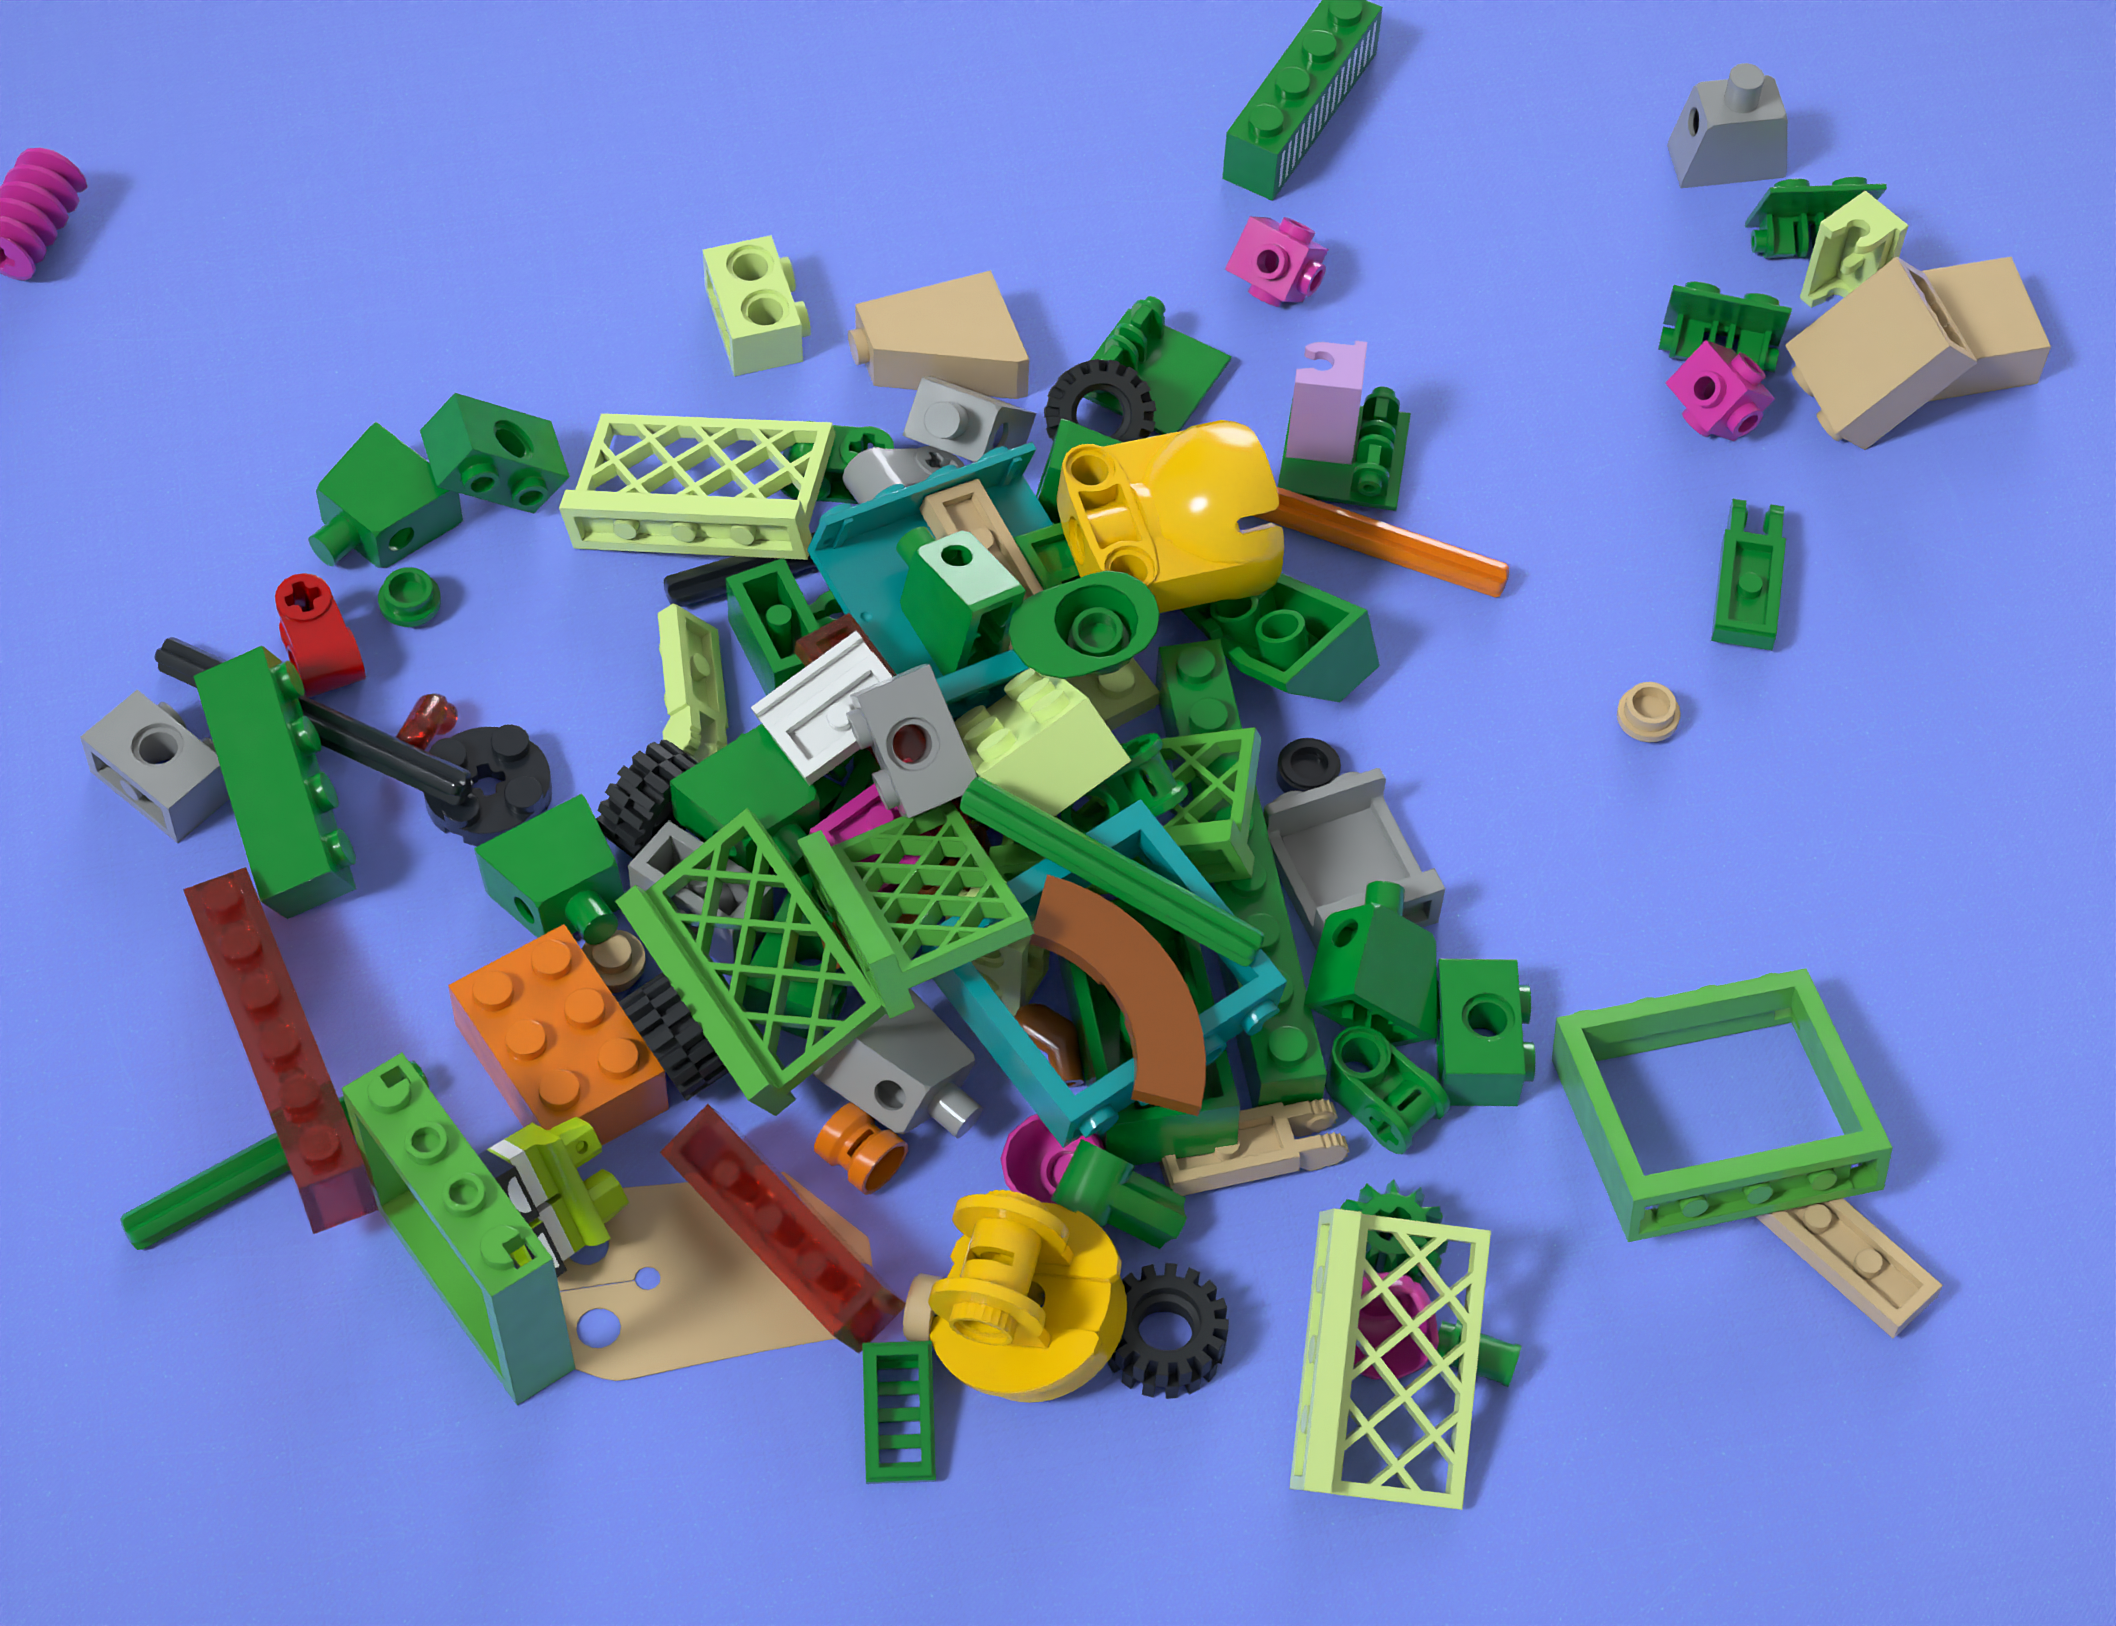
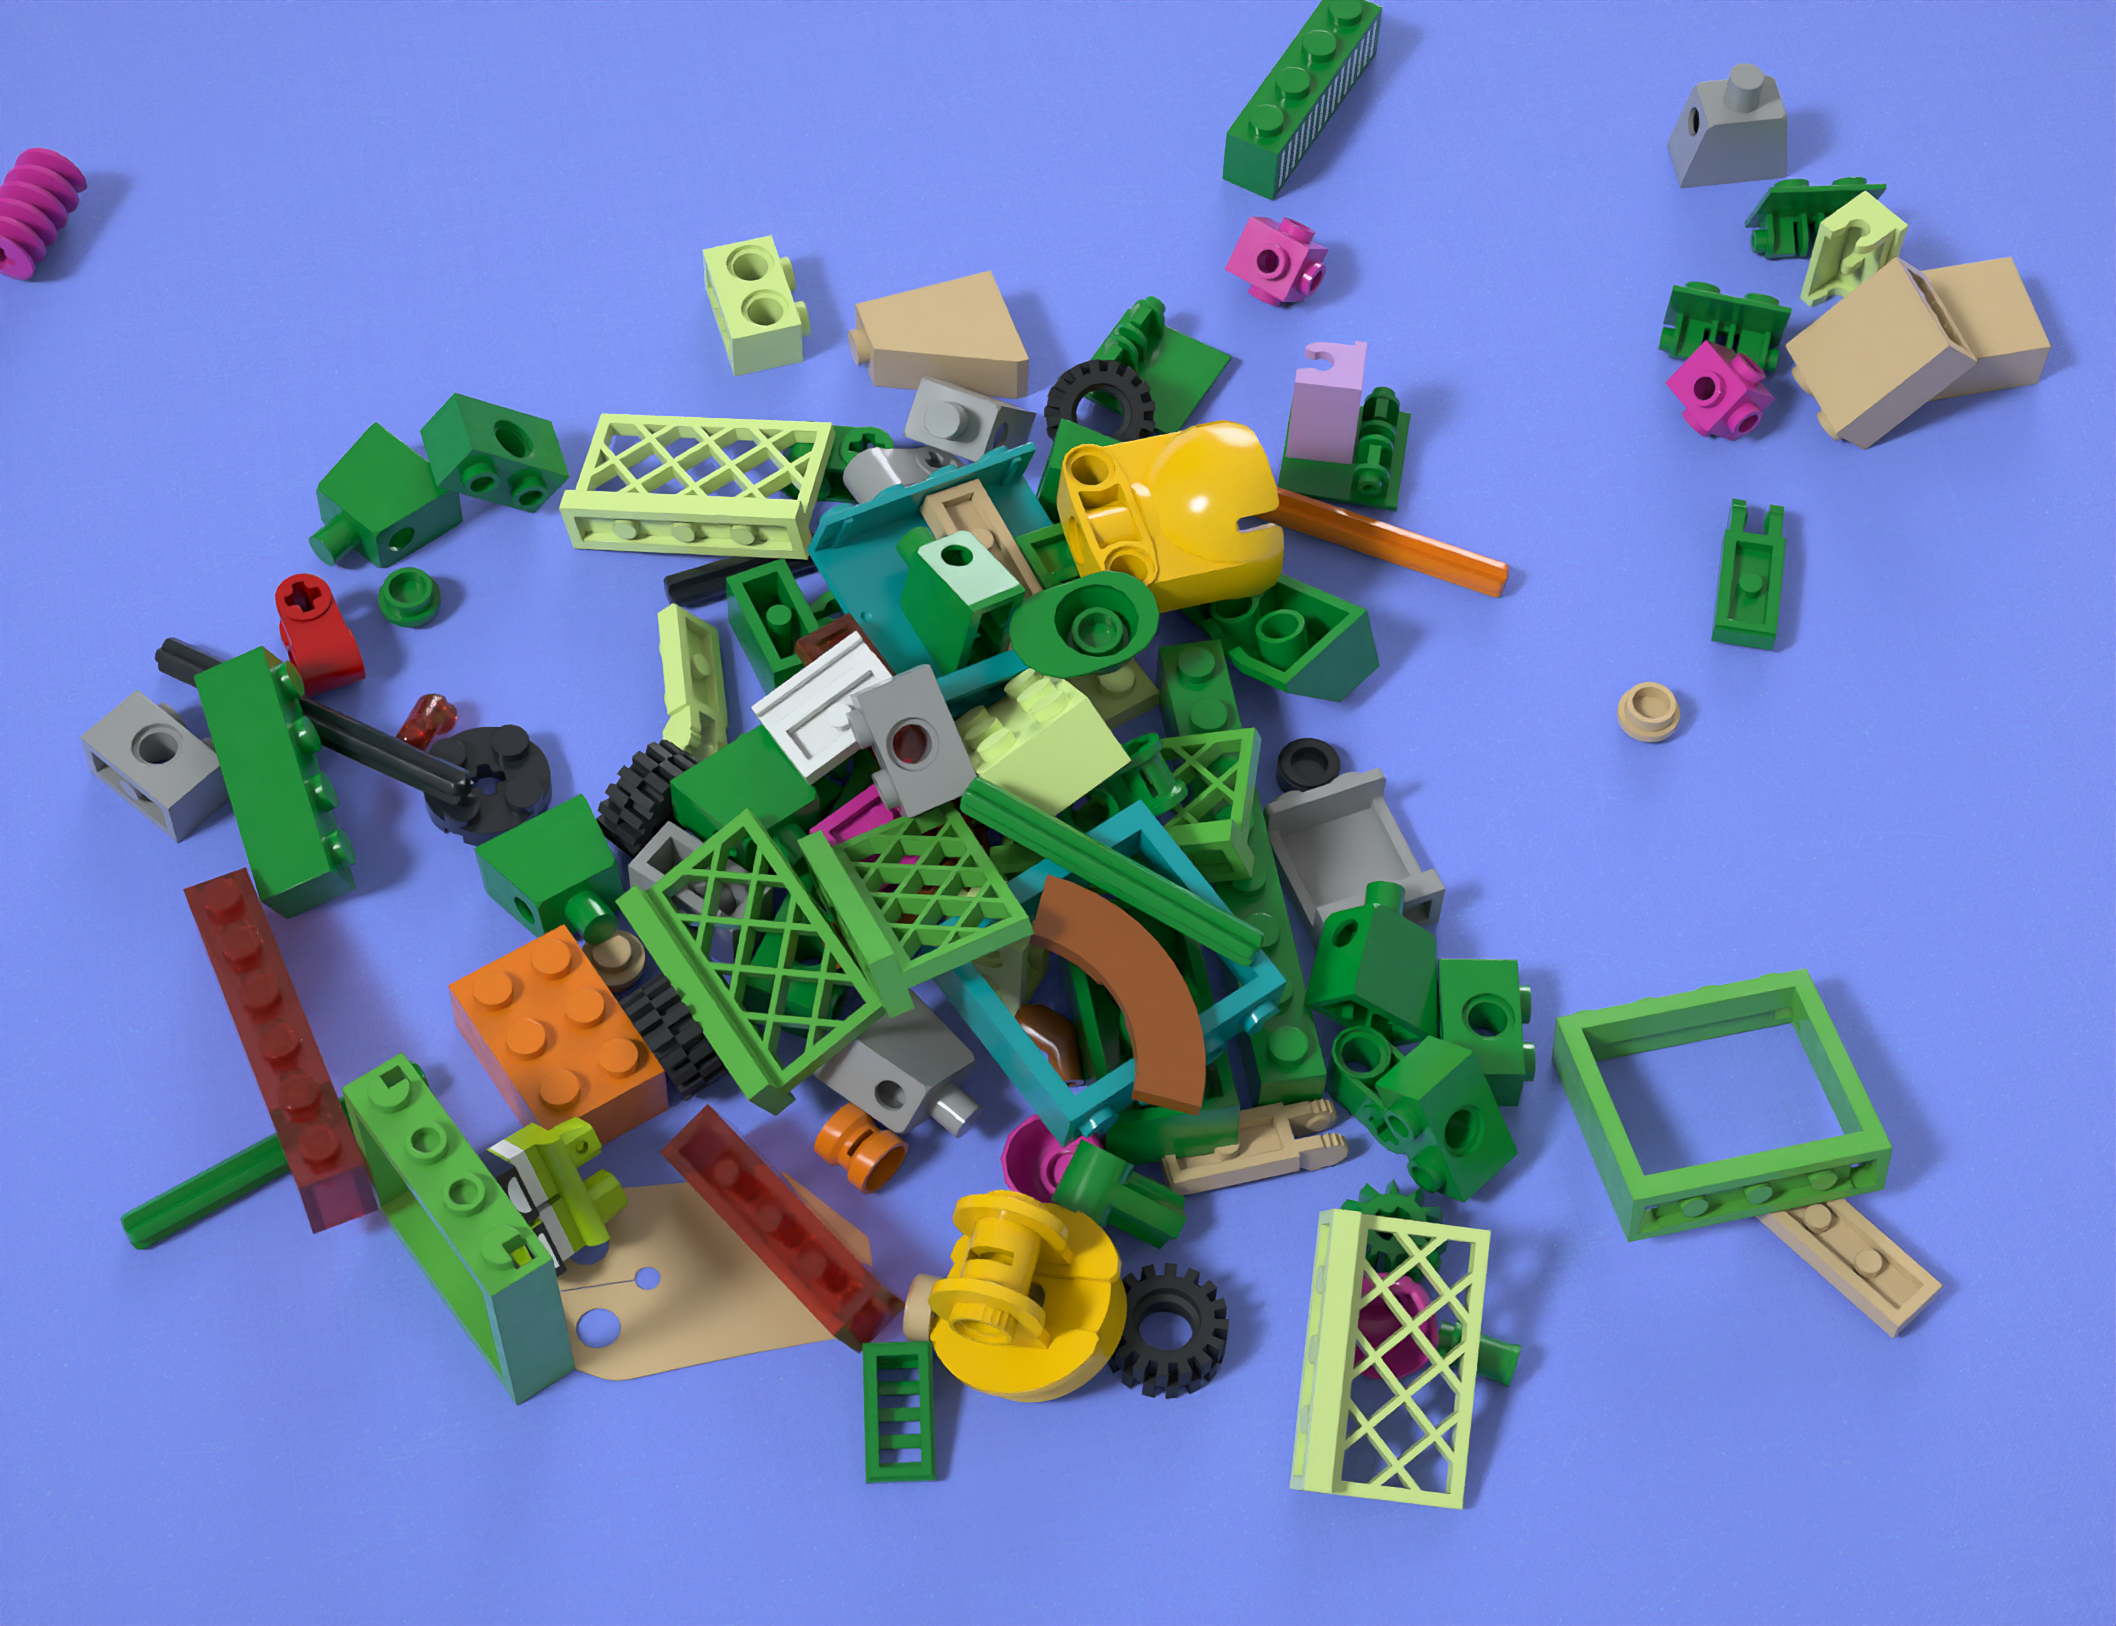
(1446, 1119): none -> green brick

